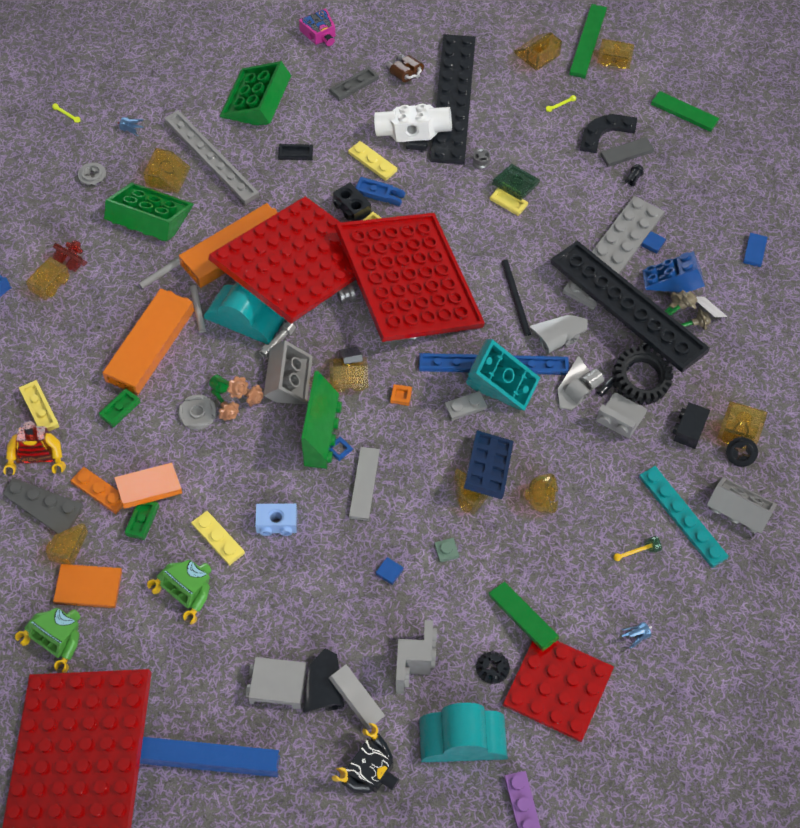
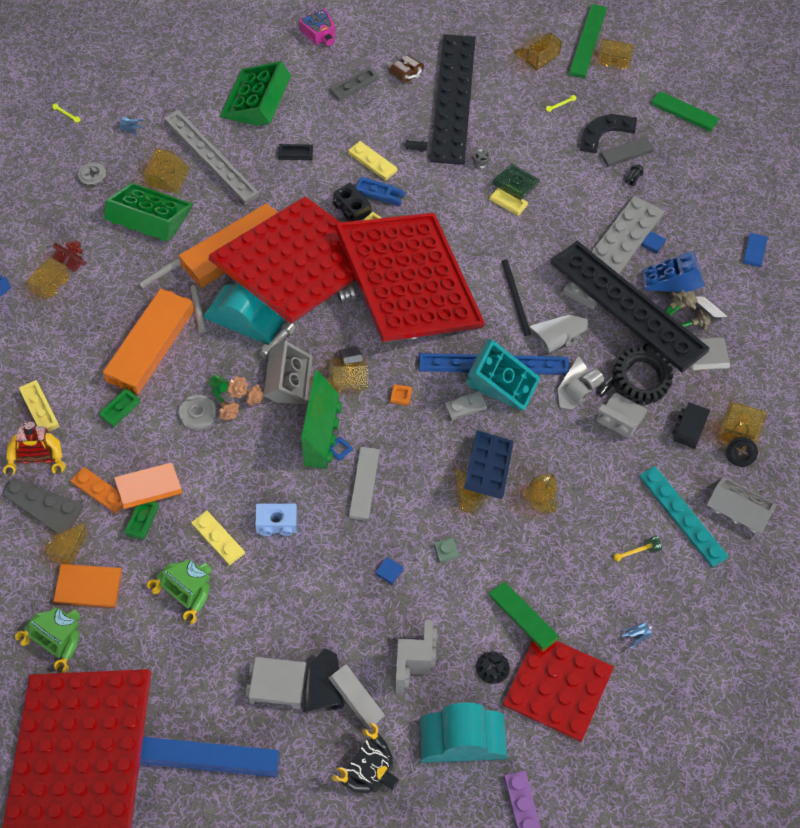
(413, 122): white brick -> none
(716, 357): none -> light grey tile

